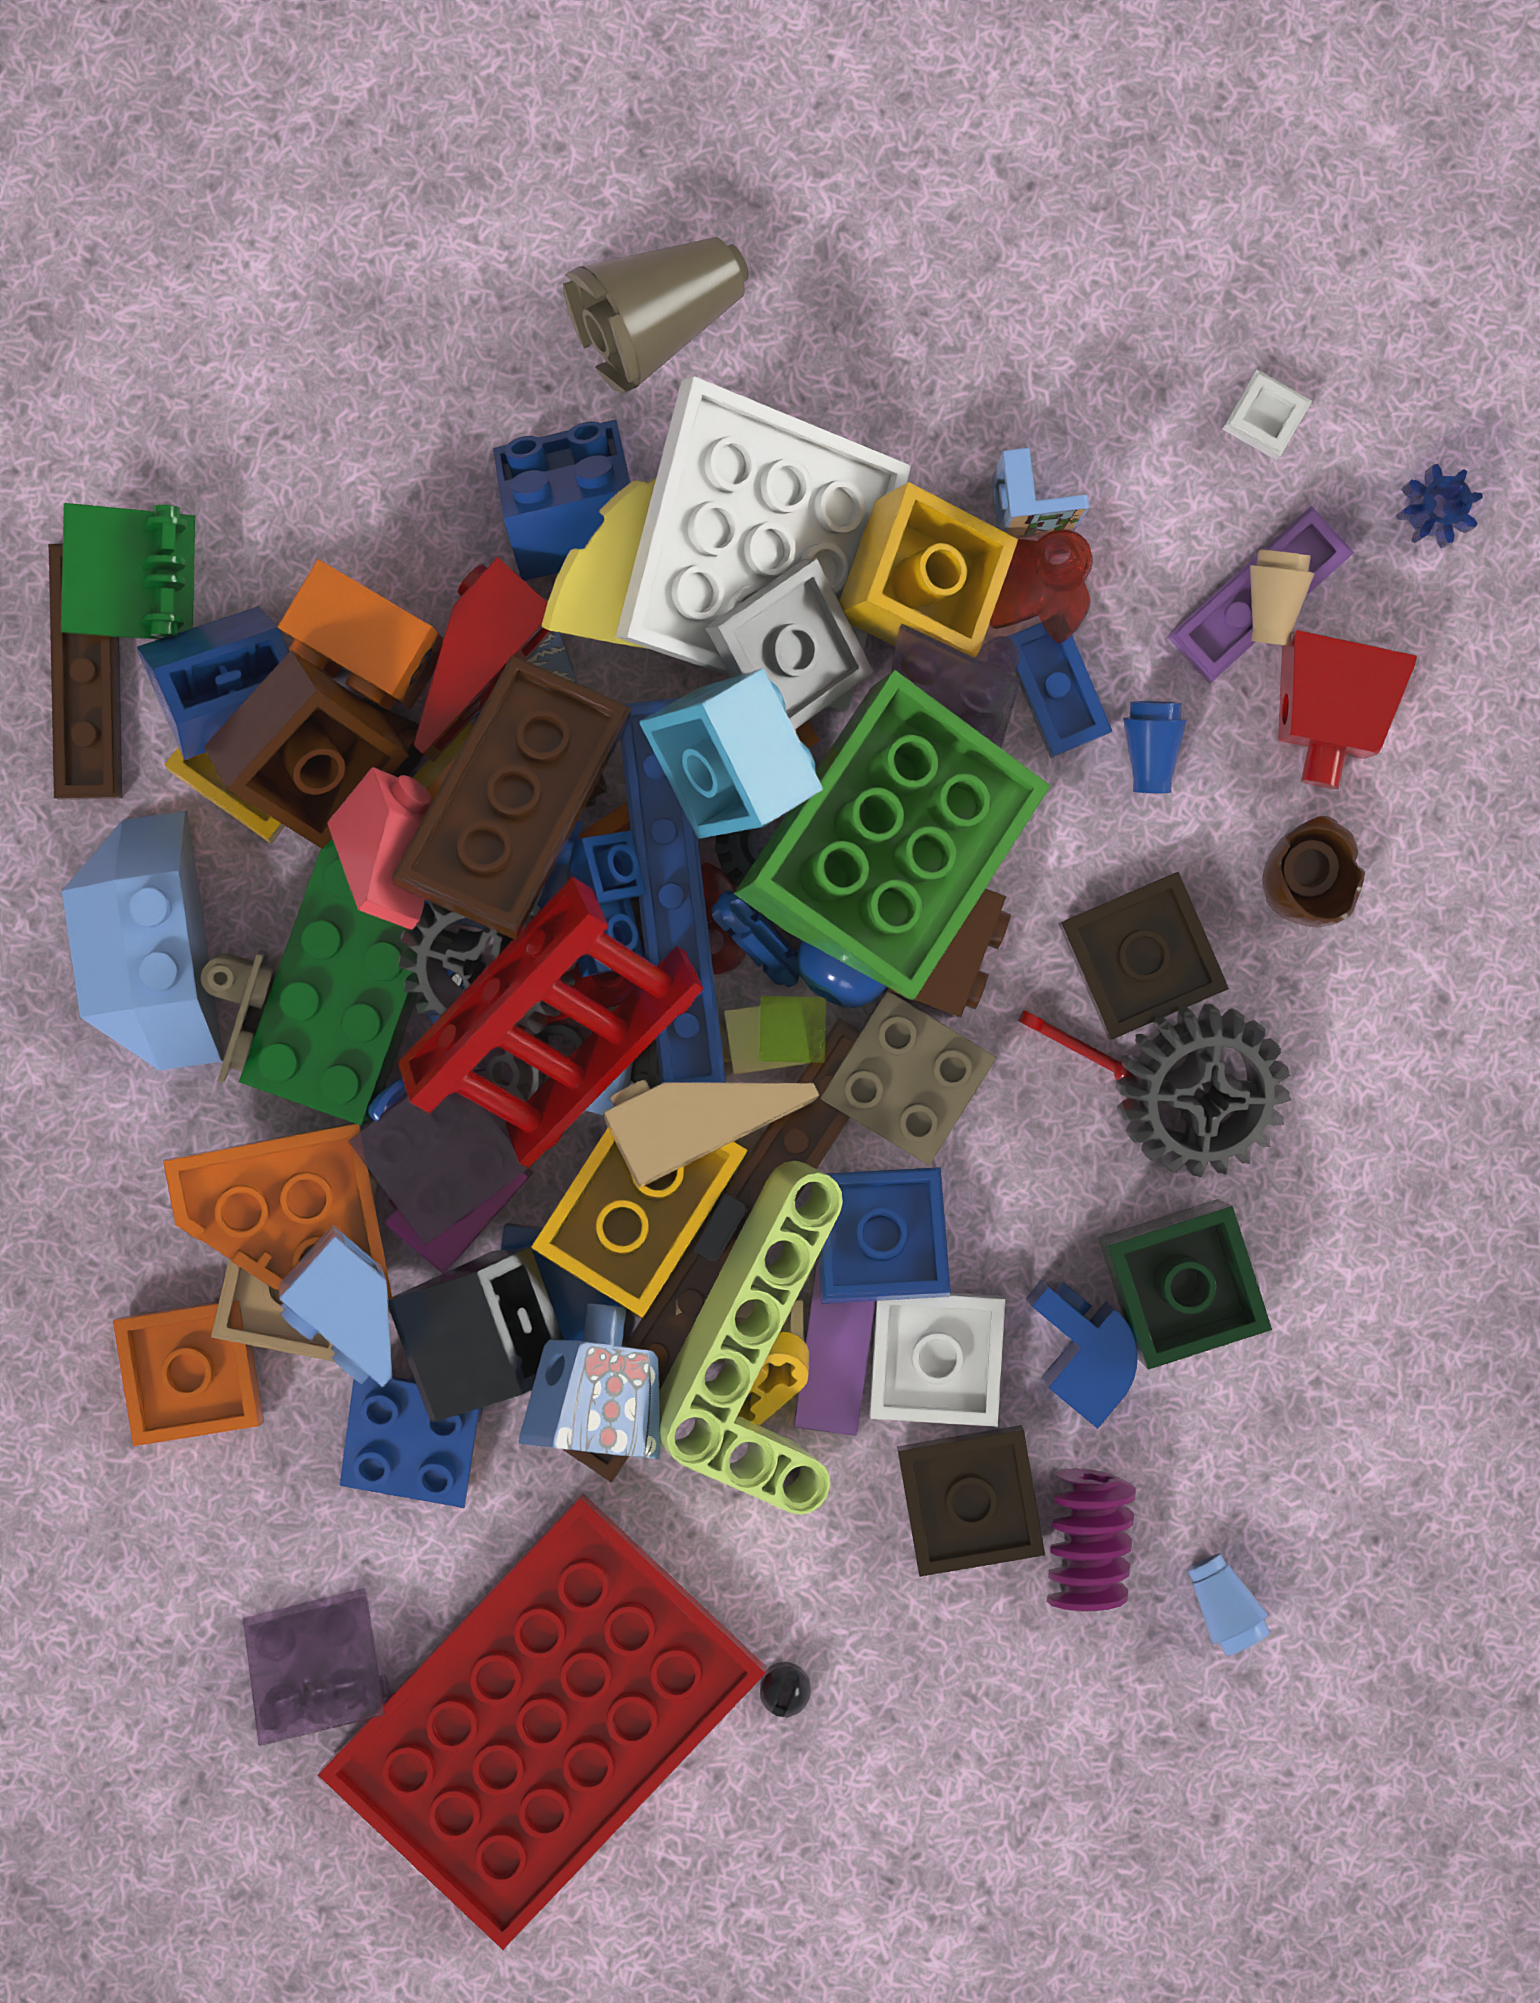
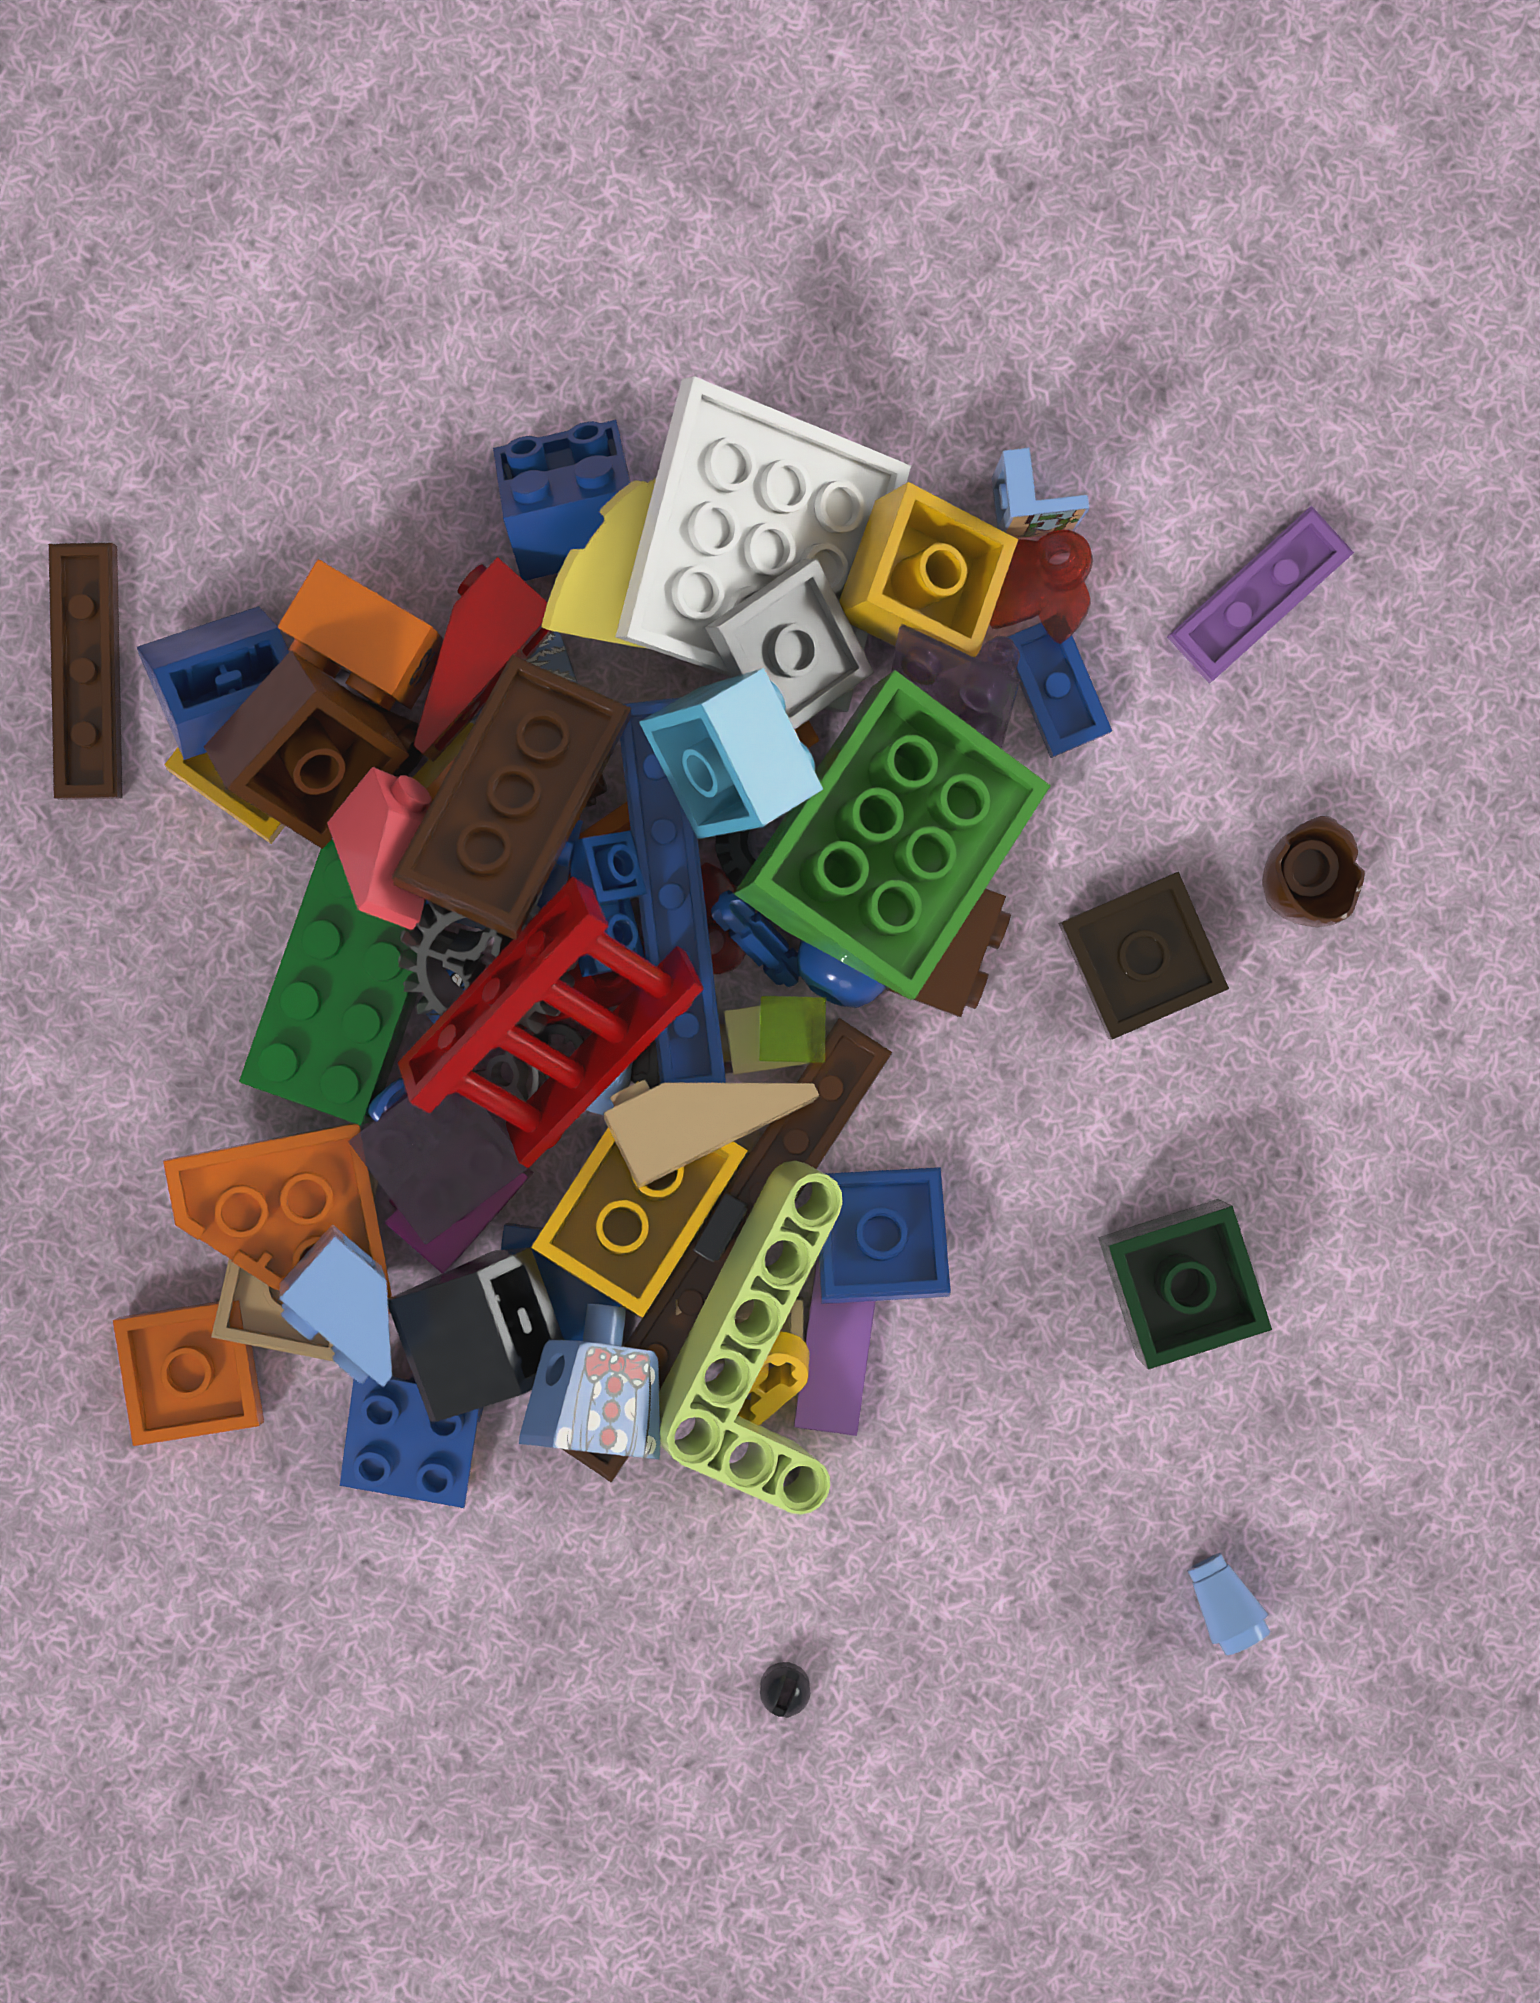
(127, 571): green hinge -> none
(144, 944): light blue wedge -> none
(242, 983): dark tan hinge -> none
(313, 1667): clear purple hinge -> none
(542, 1721): red plate -> none
(652, 304): dark tan cone -> none
(908, 1077): dark tan hinge -> none
(938, 1359): white plate -> none
(971, 1500): dark brown plate -> none
(1074, 1044): red hinge -> none
(1094, 1541): magenta piece -> none
(1098, 1362): blue brick -> none
(1153, 743): blue cone -> none
(1249, 1098): dark grey gear -> none
(1267, 414): white tile -> none
(1277, 594): tan cone -> none
(1338, 701): red torso -> none
(1422, 503): clear blue gear -> none

